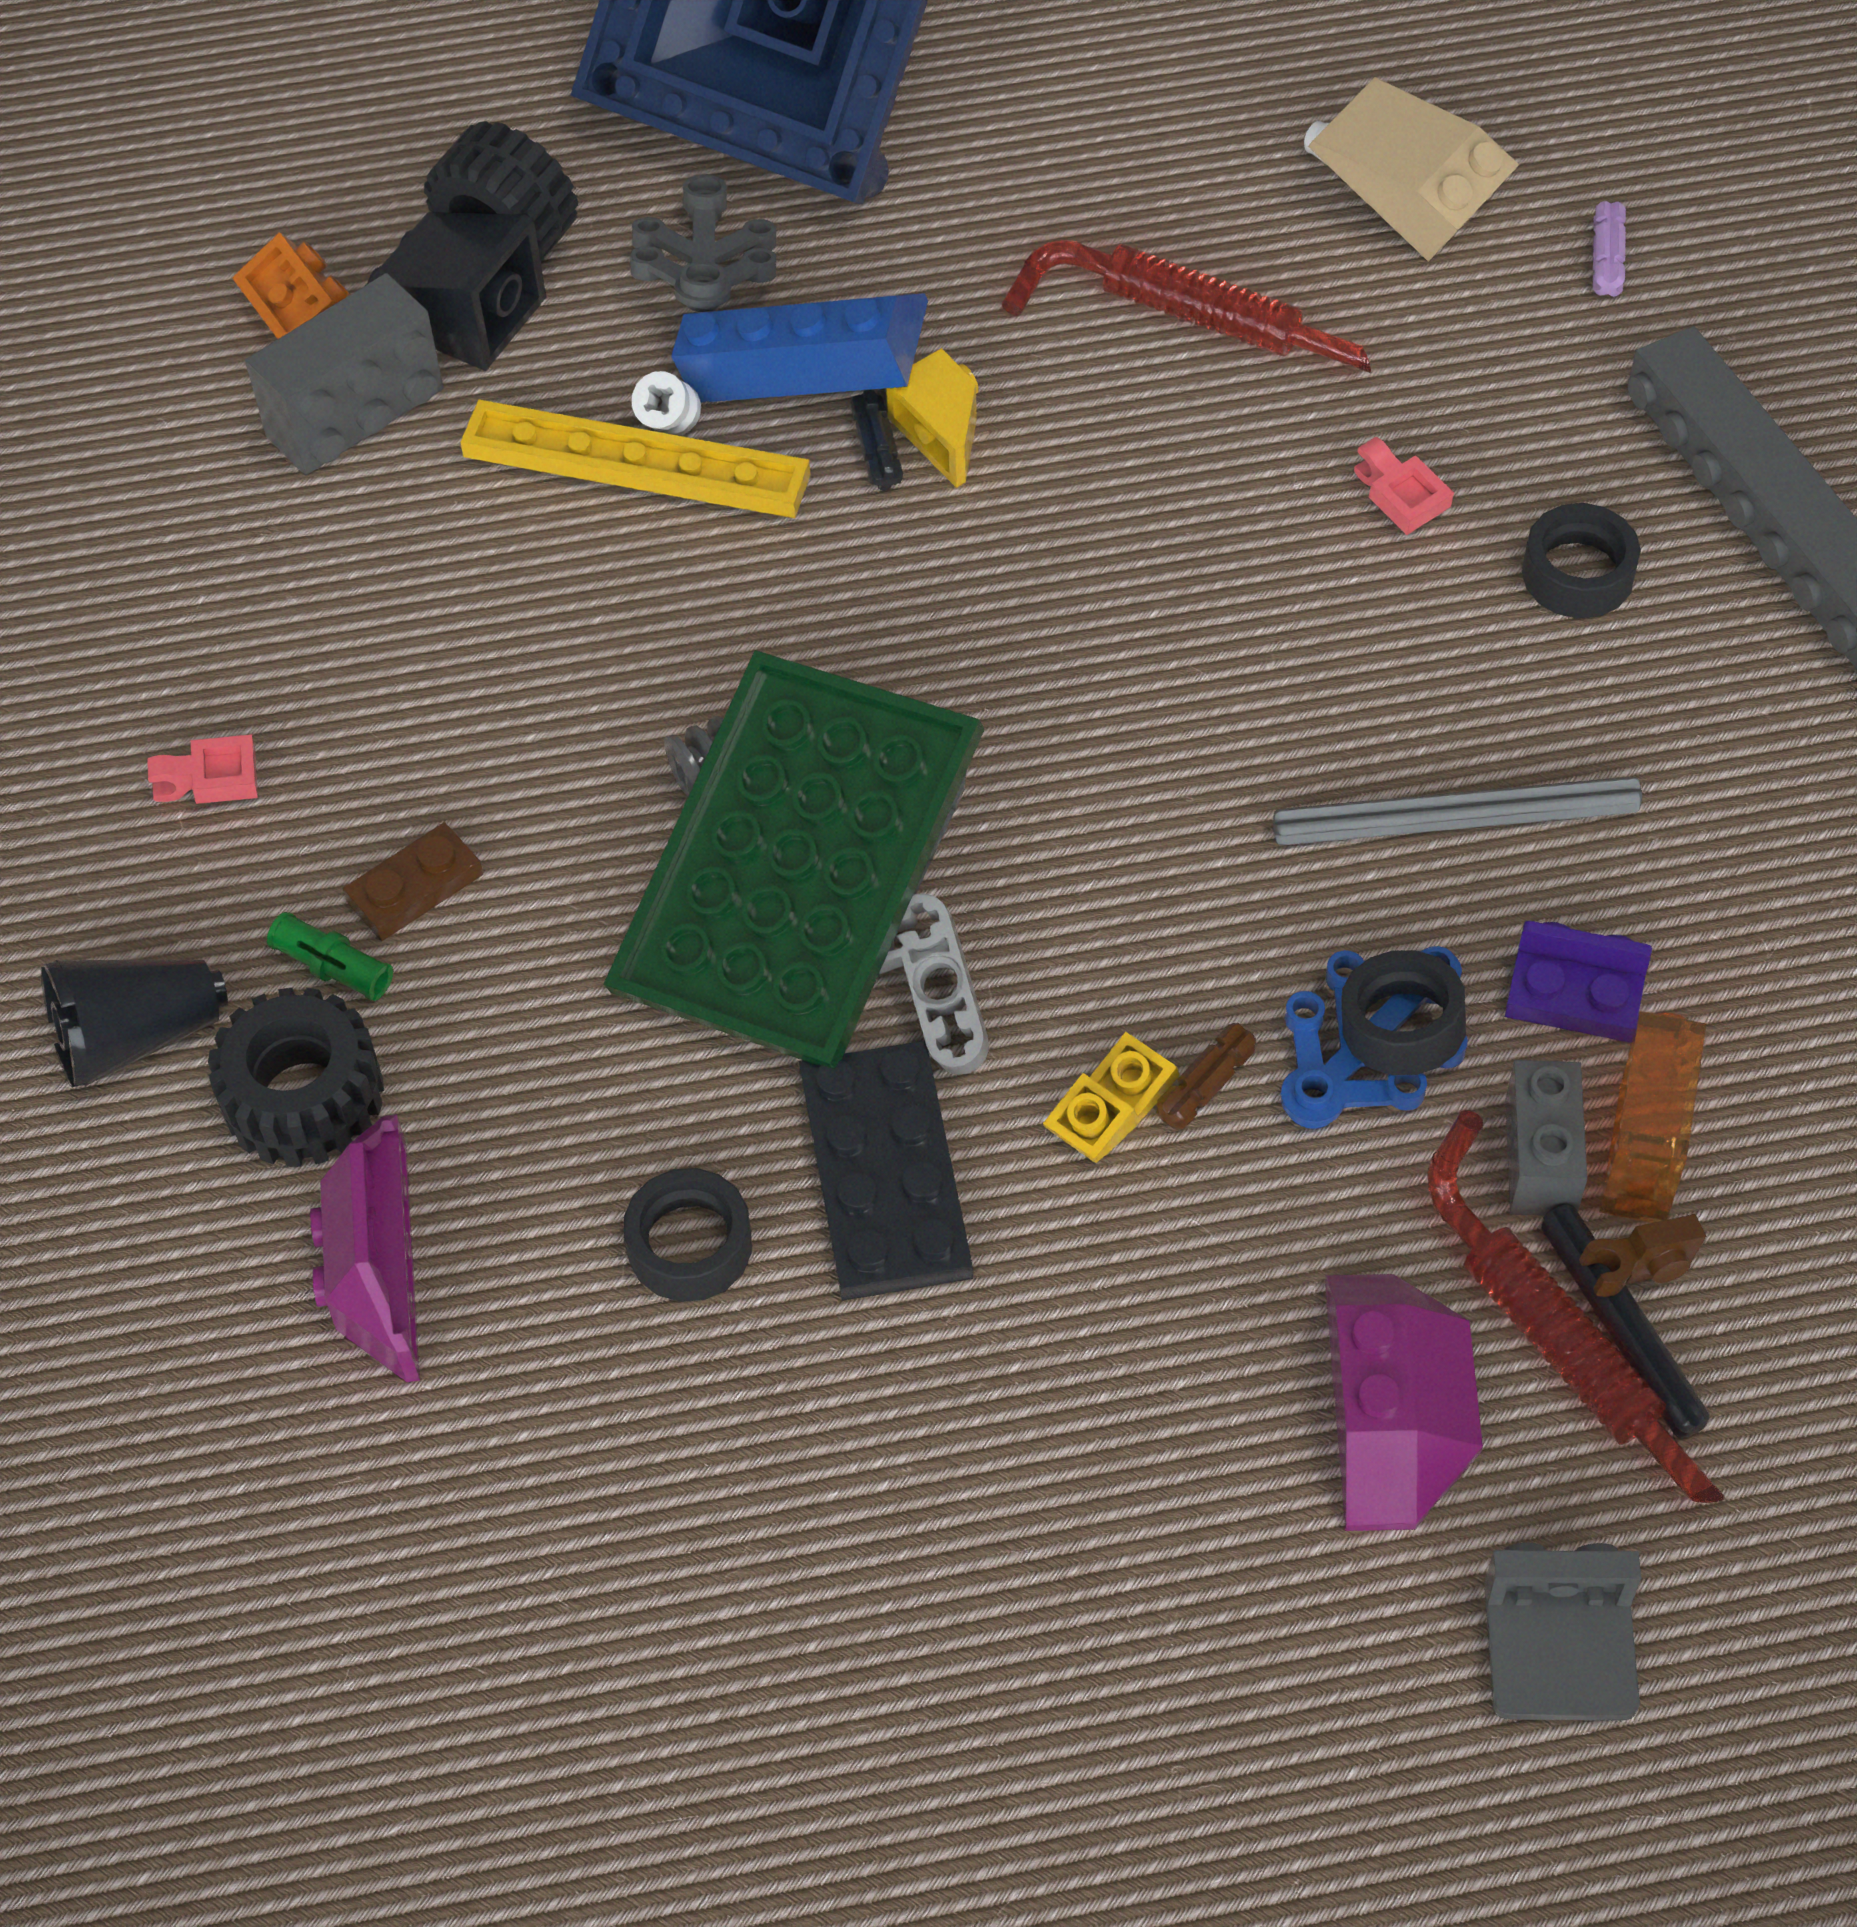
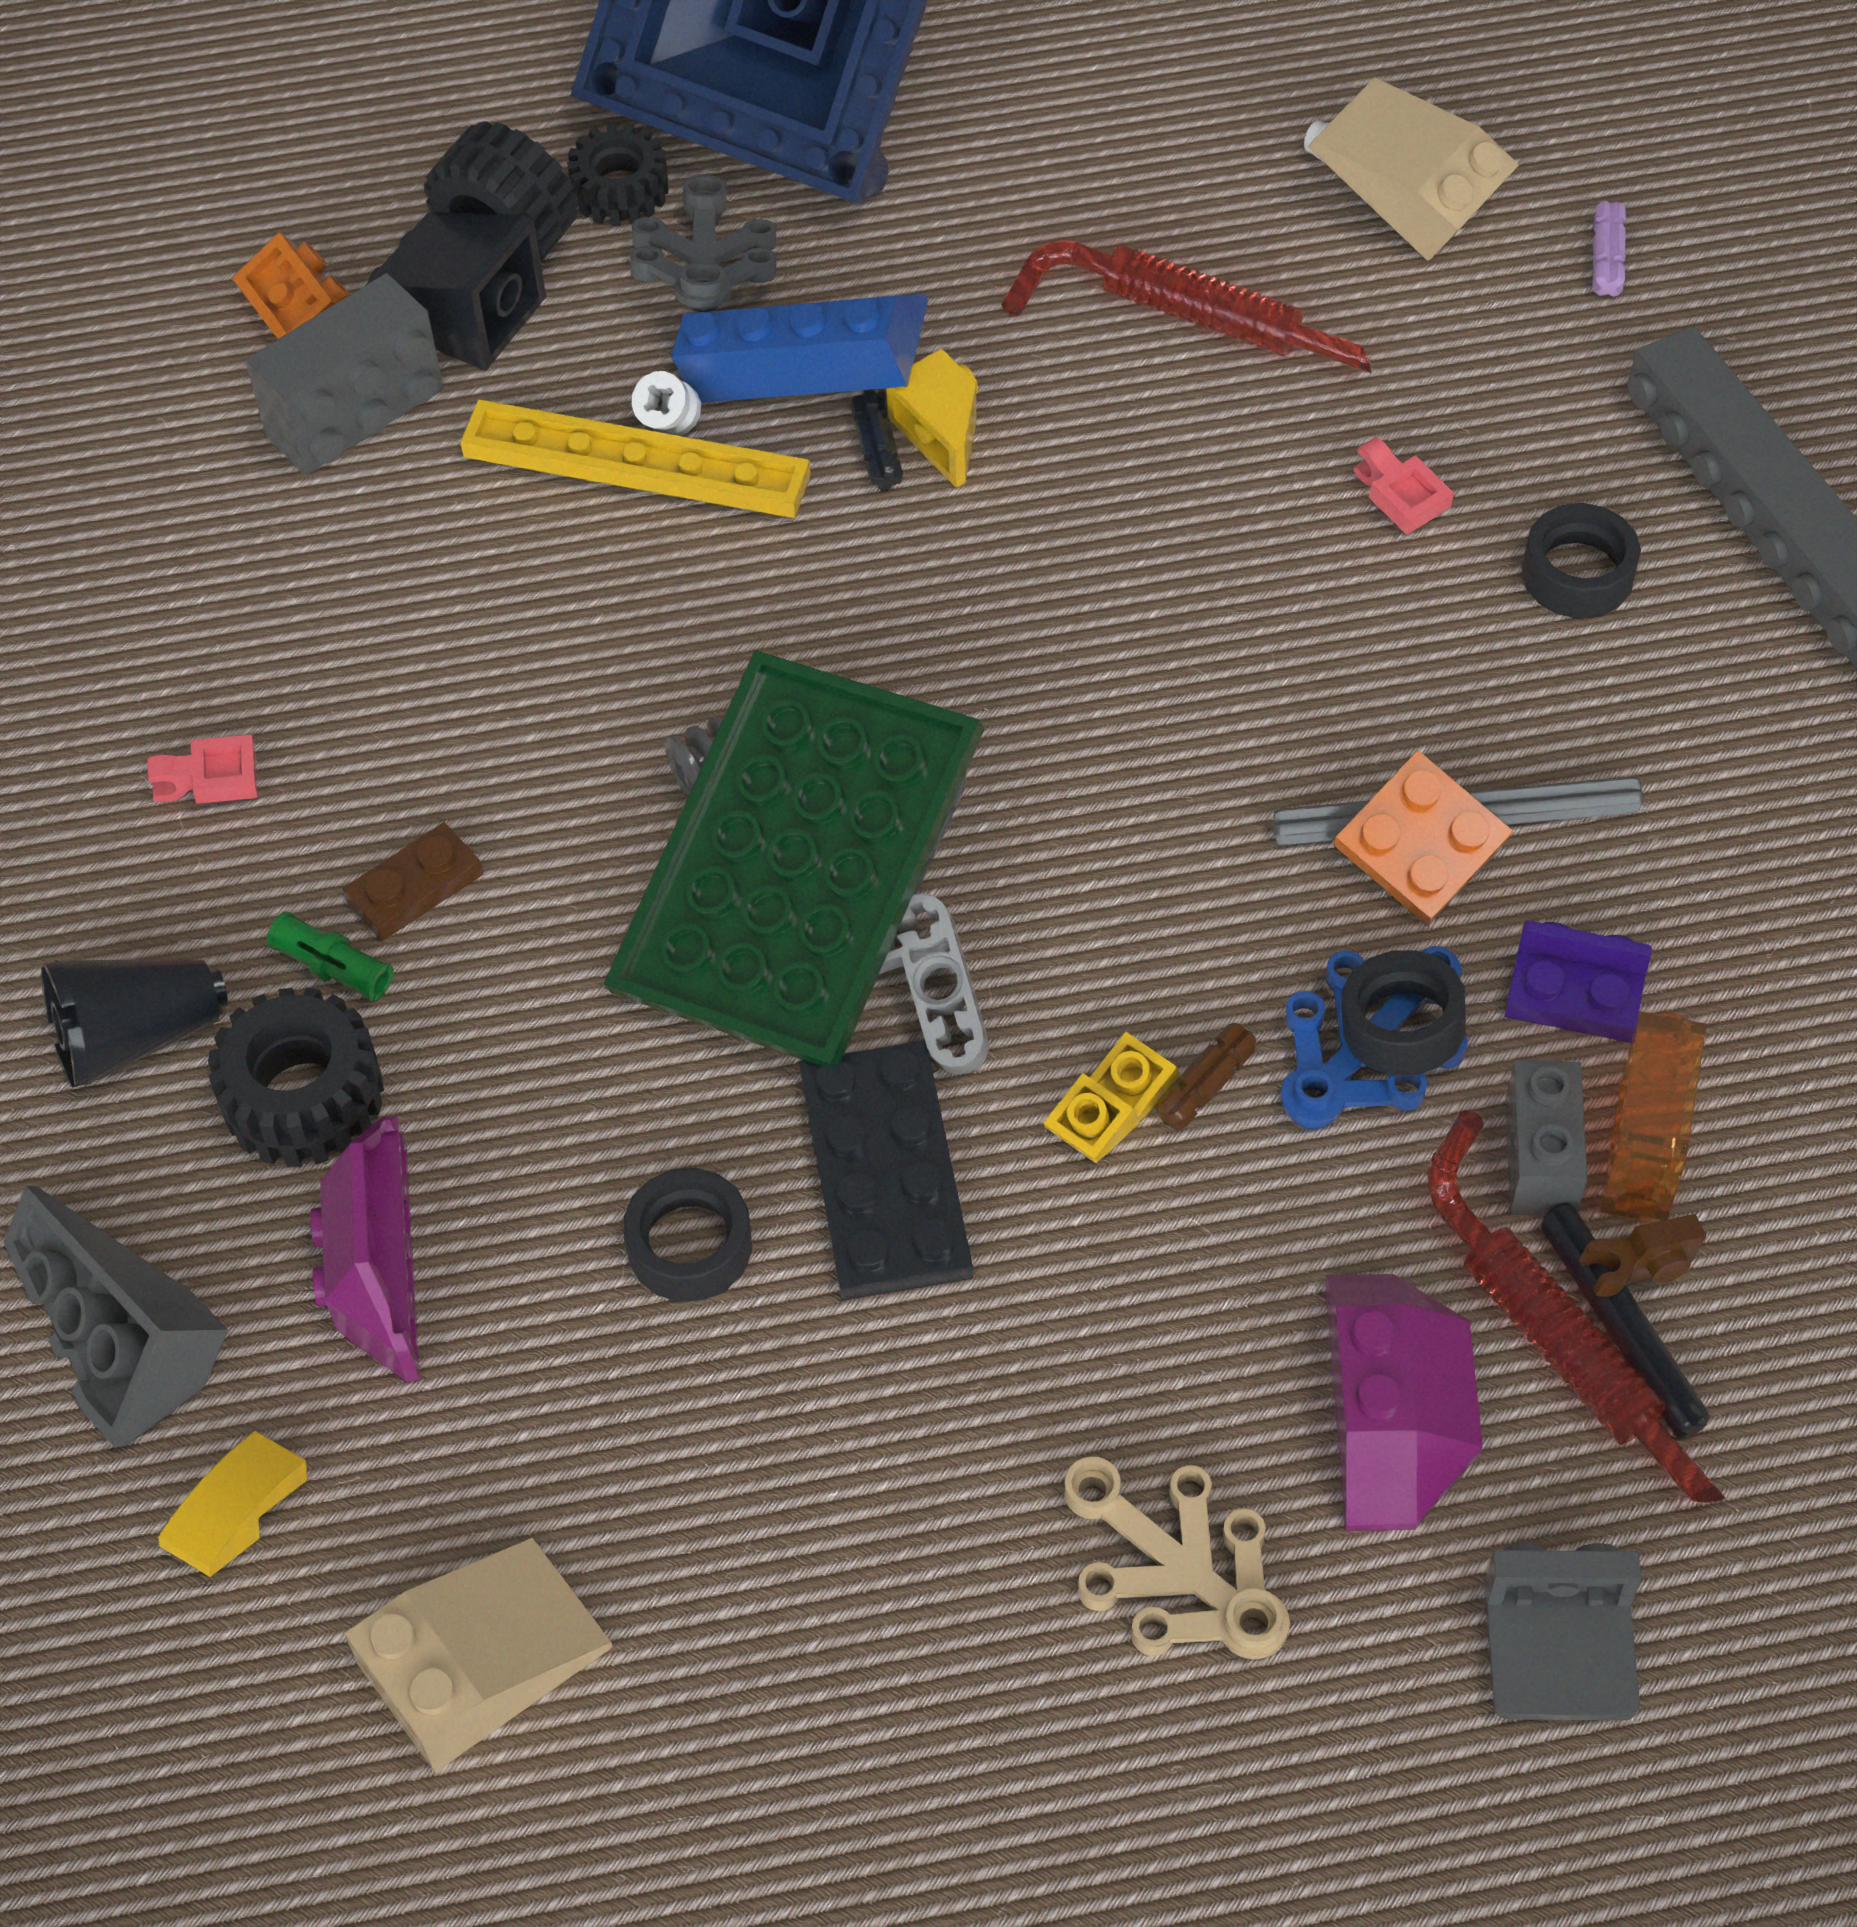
(122, 1323): none -> dark grey wedge
(225, 1506): none -> yellow slope
(475, 1648): none -> tan slope
(612, 153): none -> black tyre
(1181, 1568): none -> tan plant
(1422, 837): none -> orange plate

